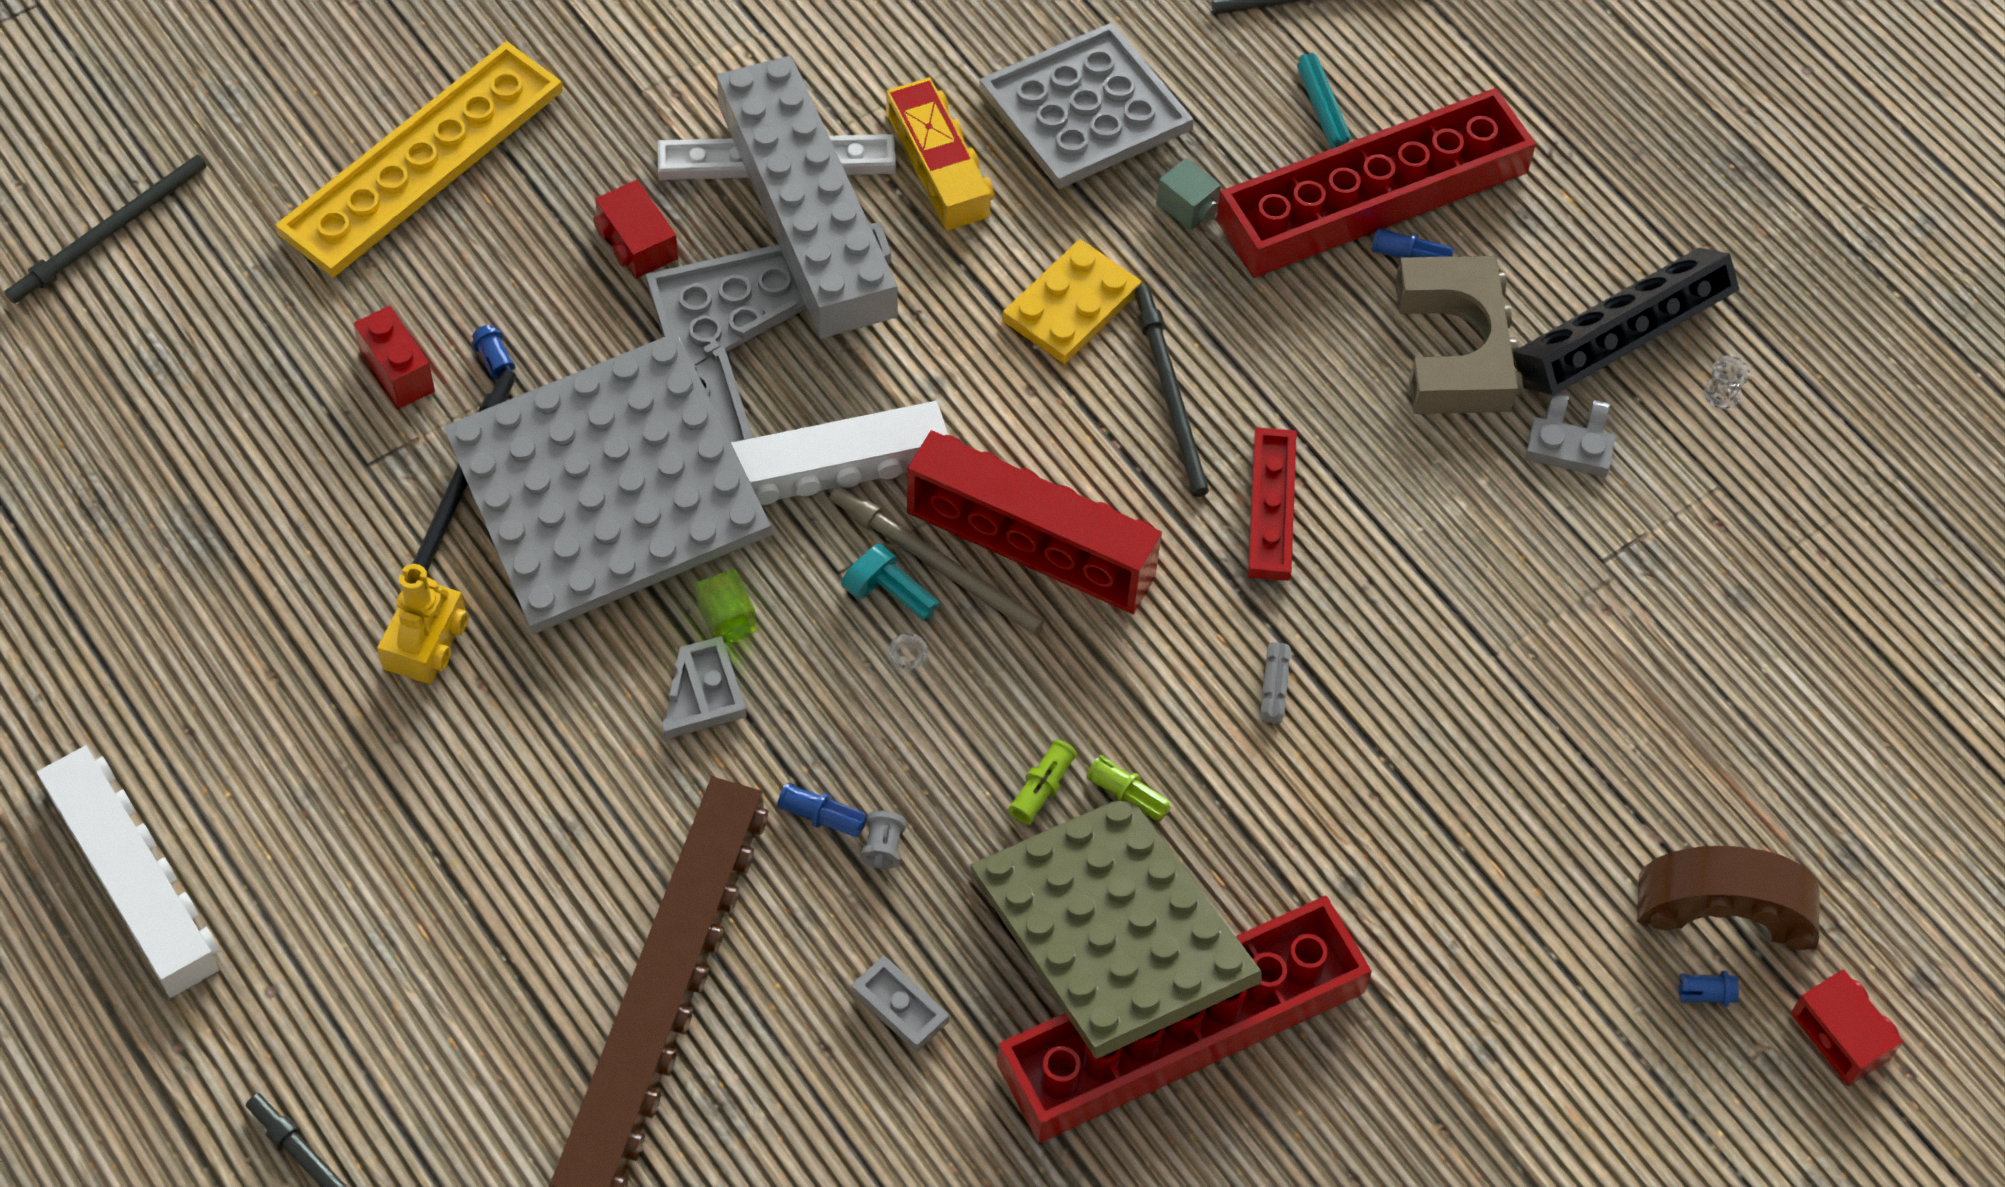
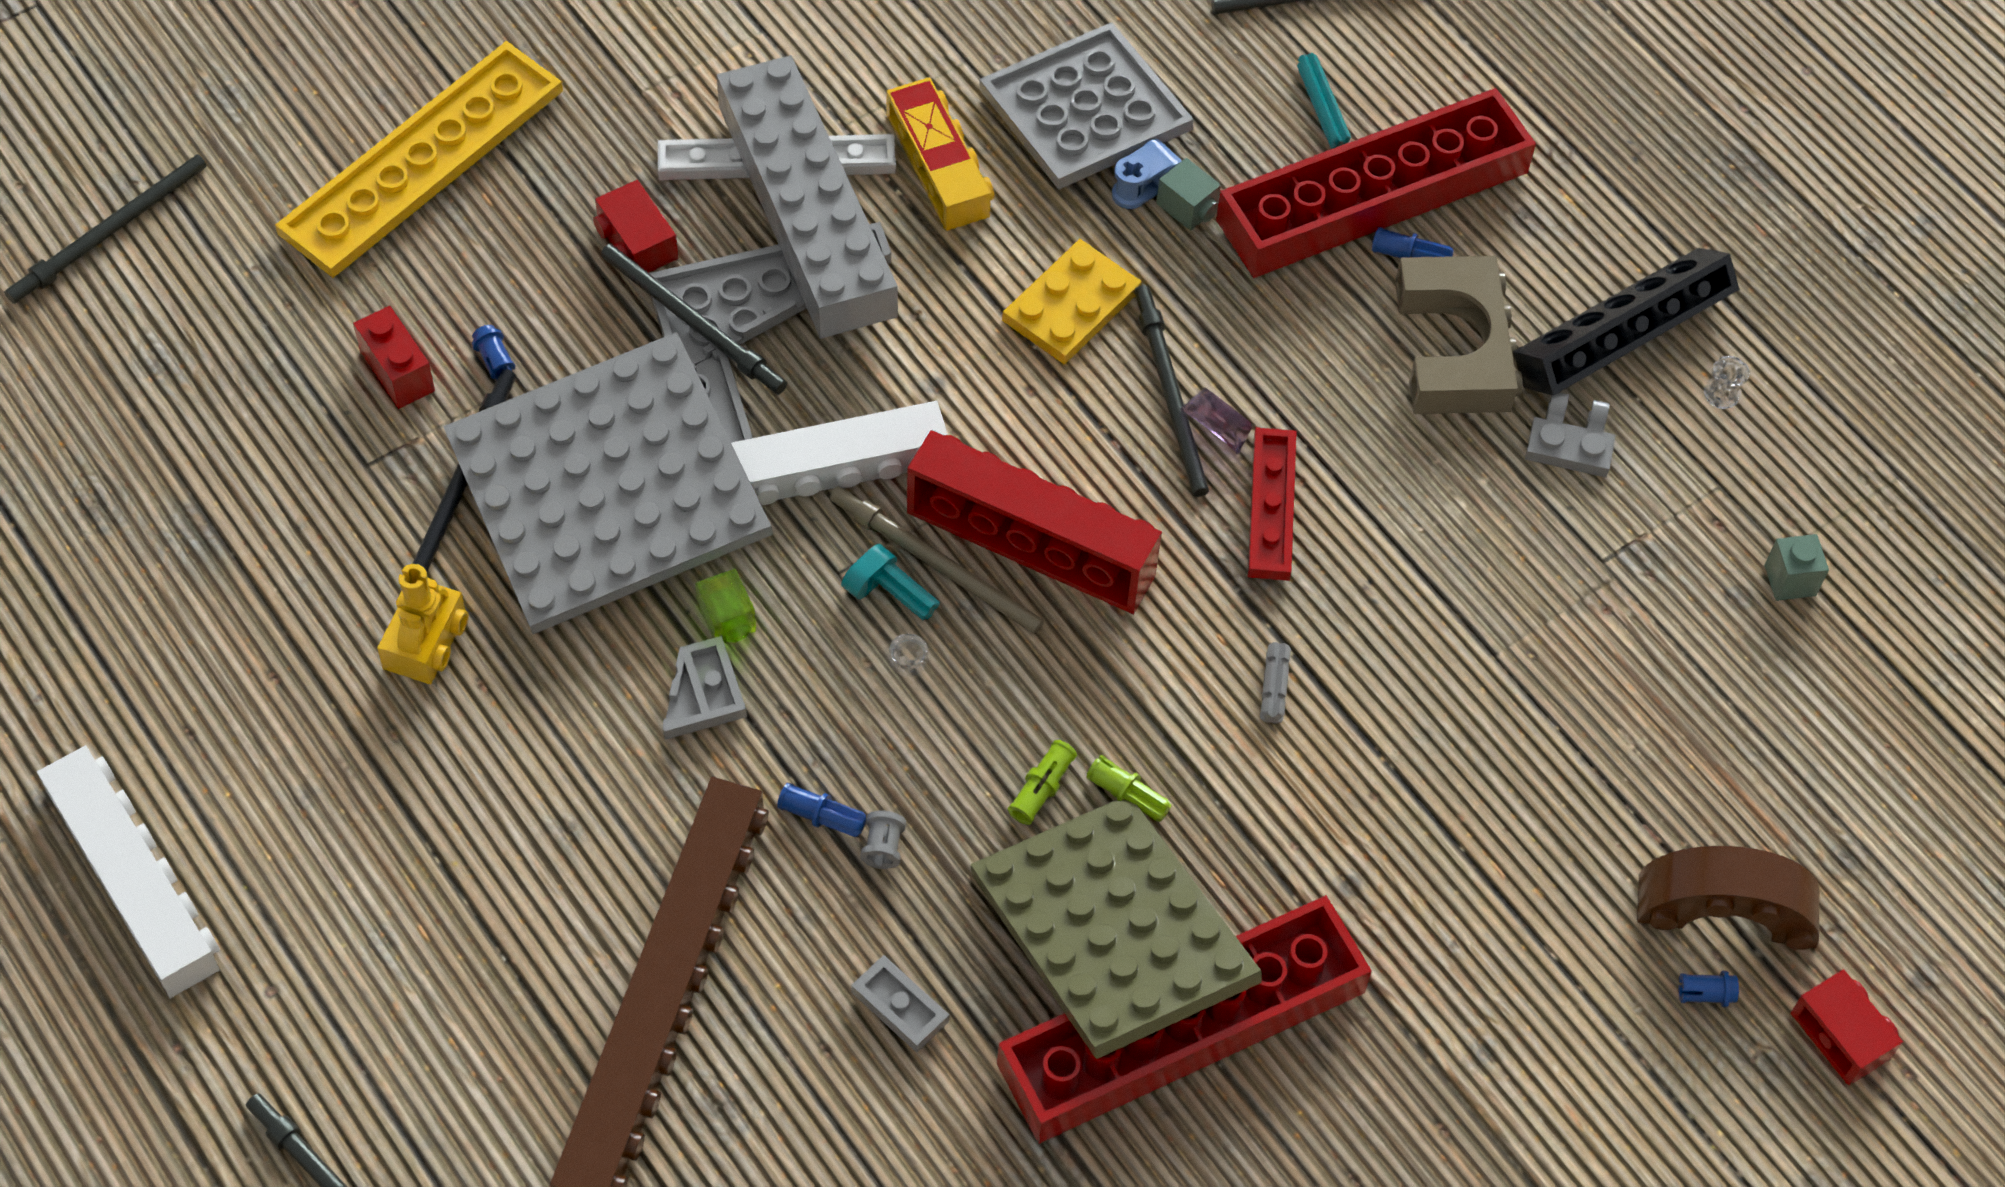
(748, 362): none -> pearl dark grey bar
(1140, 174): none -> medium blue piece
(1219, 418): none -> piece
(1796, 567): none -> sand green brick

